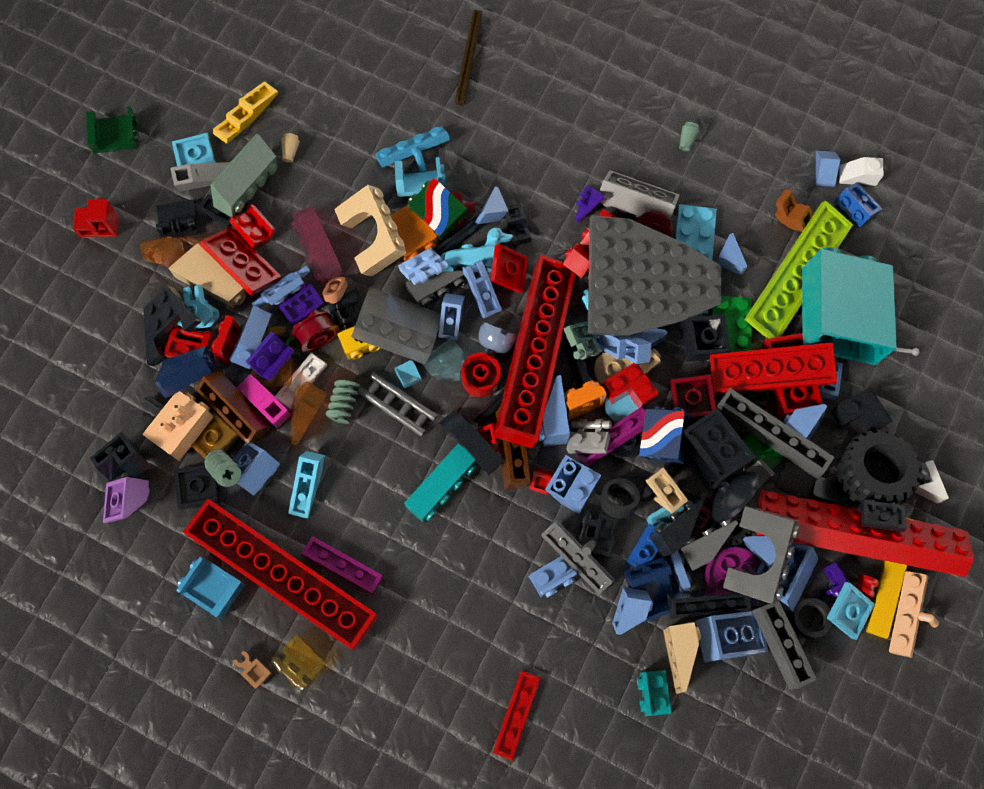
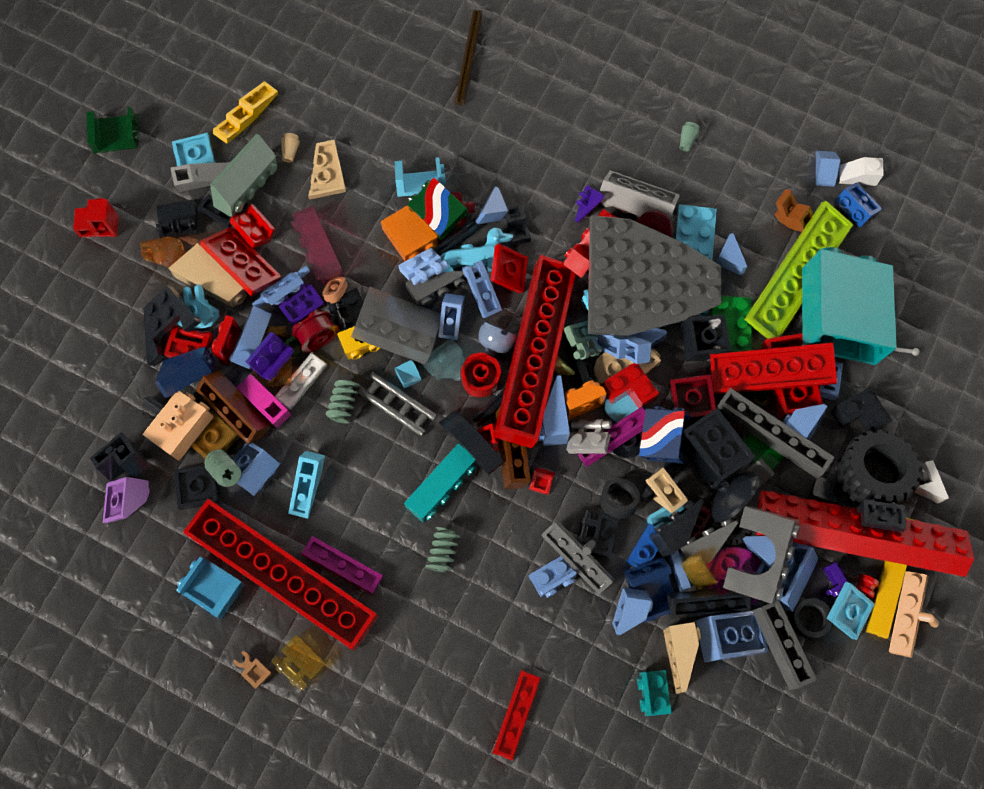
(304, 407): clear orange slope -> none
(327, 172): none -> tan wing
(388, 244): tan arch -> none
(413, 147): dark azure plate -> none
(442, 550): none -> sand green piece
(562, 367): none -> slope
(572, 484): medium blue slope -> none
(698, 572): none -> clear yellow slope

